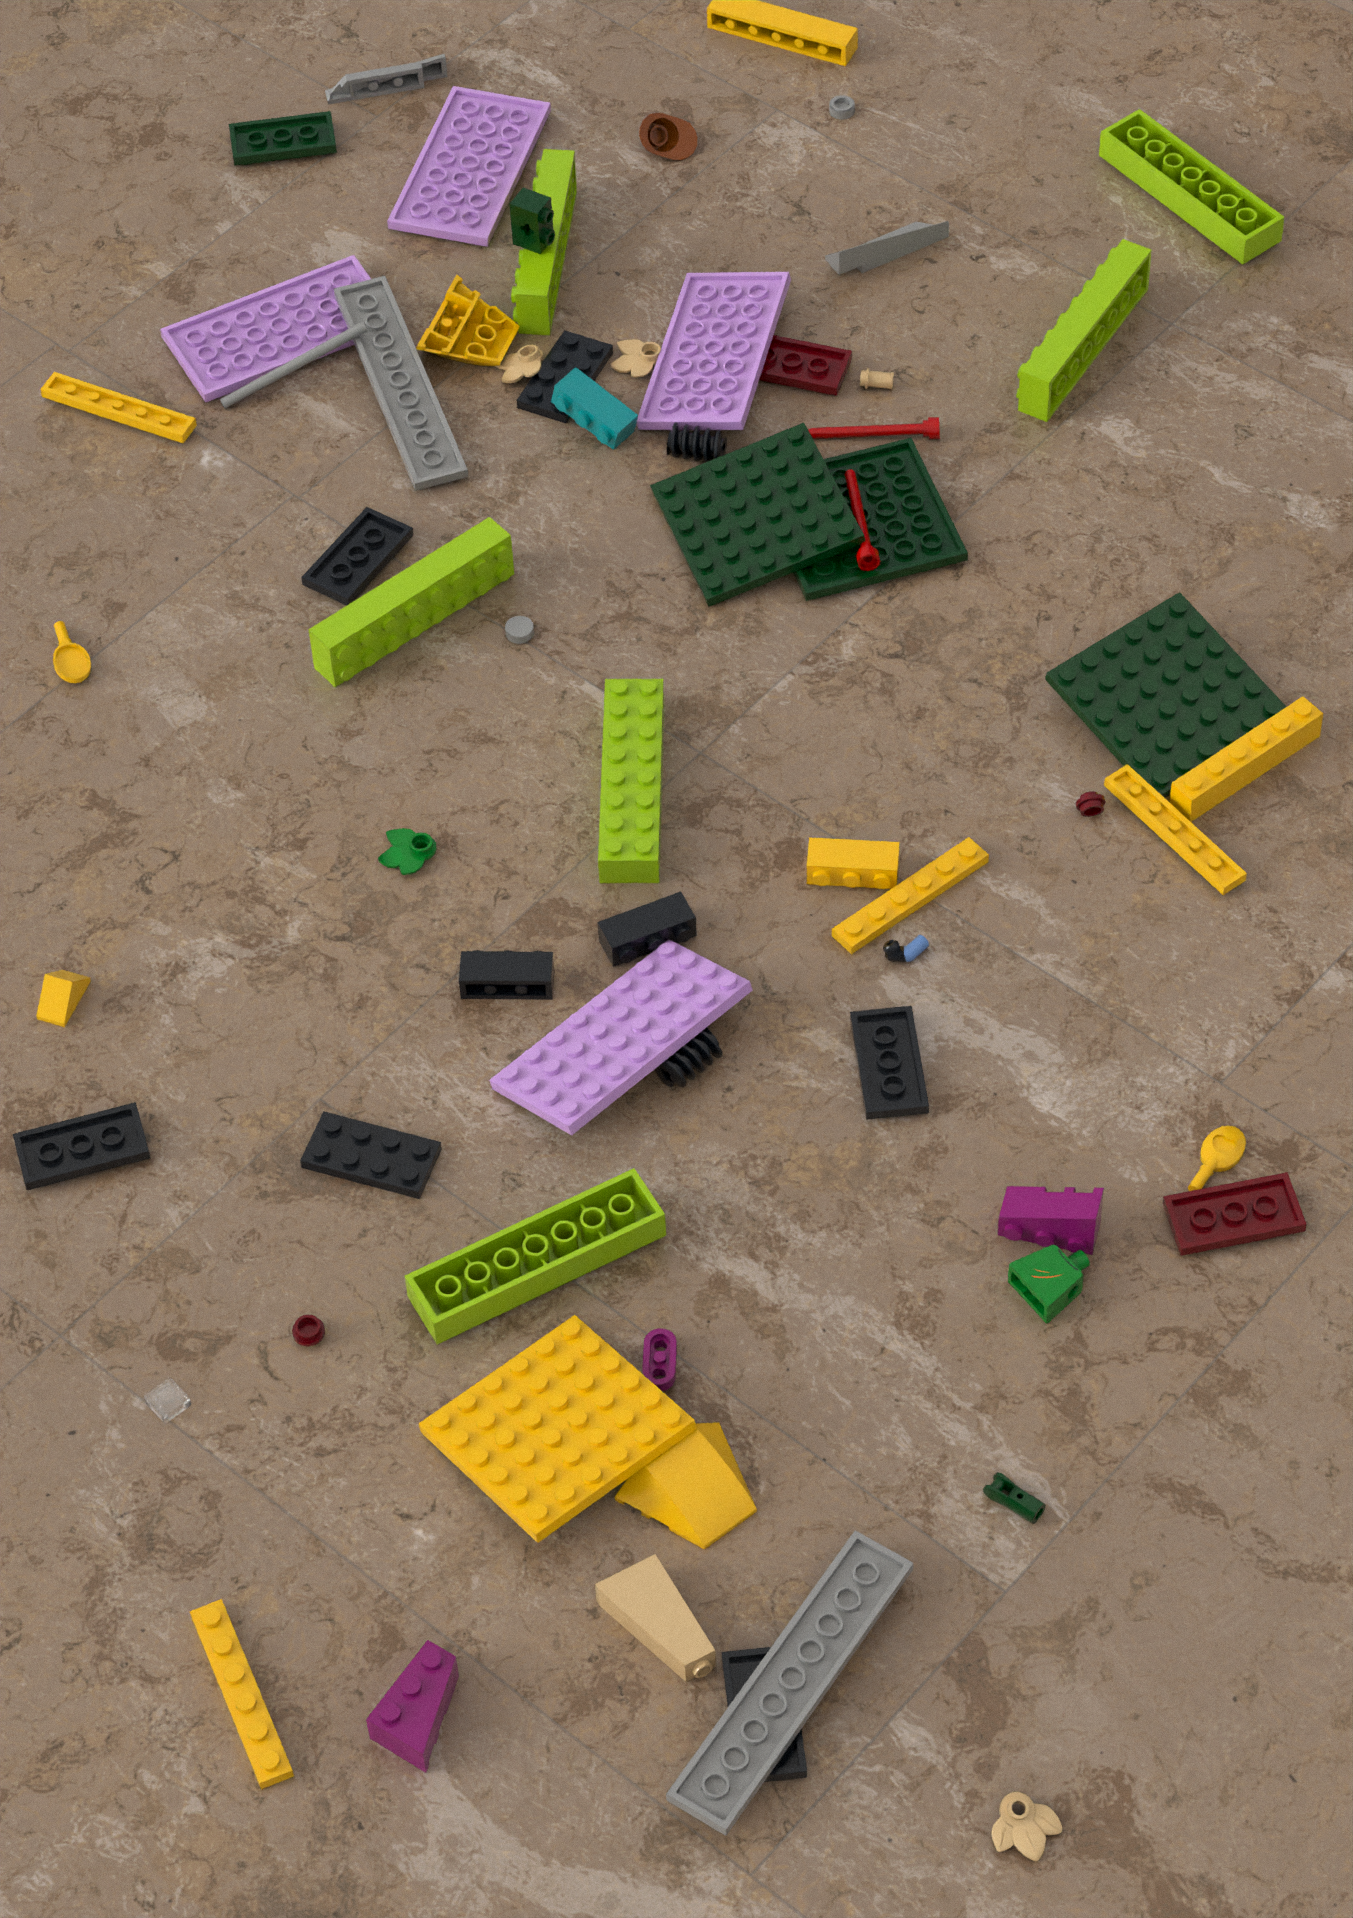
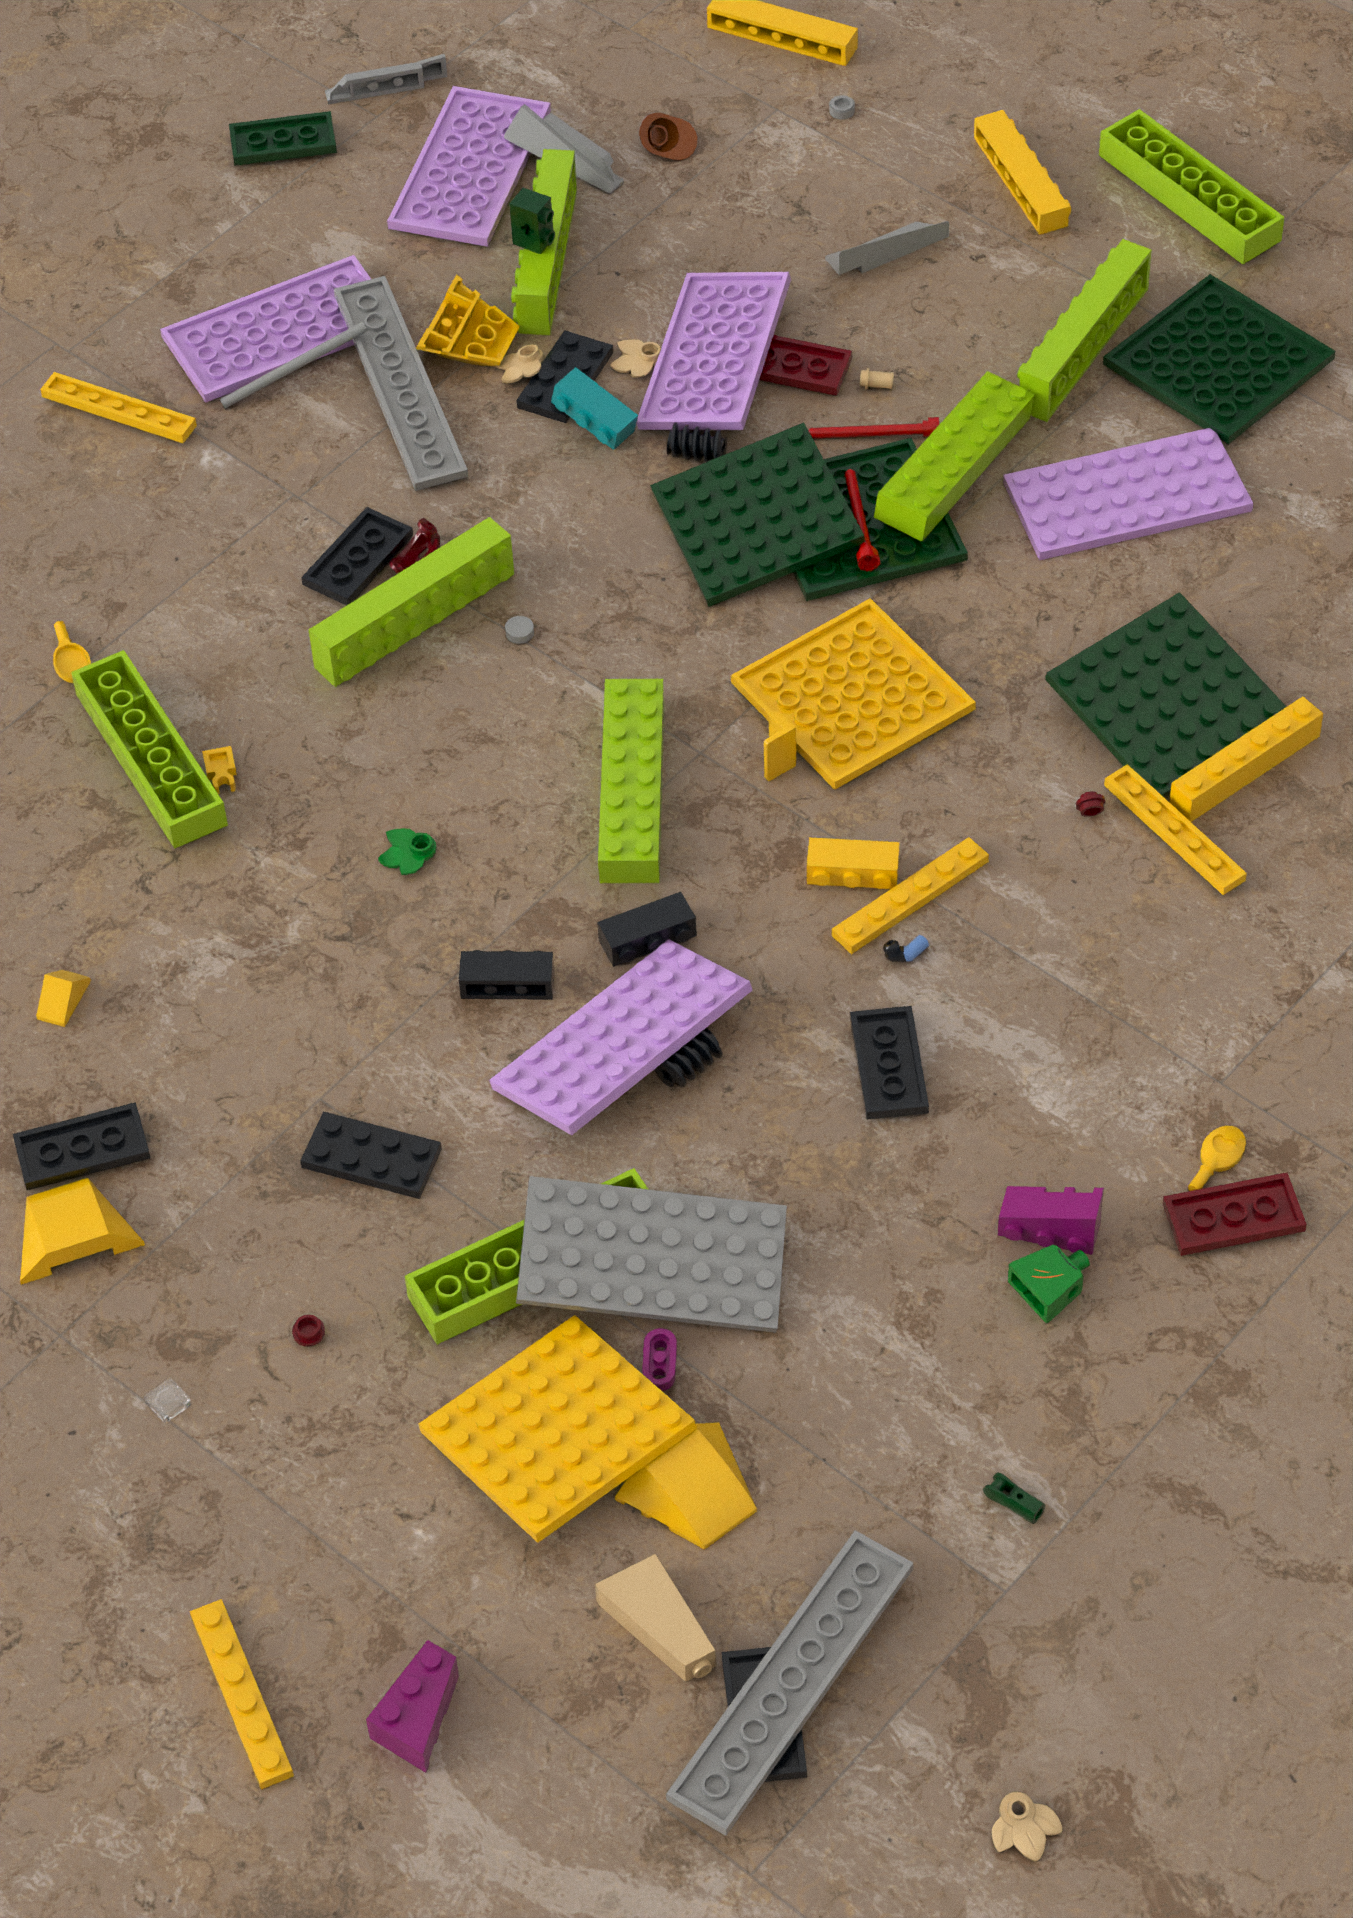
(71, 1225): none -> yellow wedge
(149, 749): none -> lime brick
(220, 767): none -> yellow plate
(424, 538): none -> dark red helmet
(536, 134): none -> light grey wedge
(652, 1254): none -> light grey plate
(779, 747): none -> yellow panel
(854, 692): none -> yellow plate
(954, 456): none -> lime brick
(1021, 172): none -> yellow brick
(1127, 493): none -> lavender plate
(1219, 358): none -> dark green plate

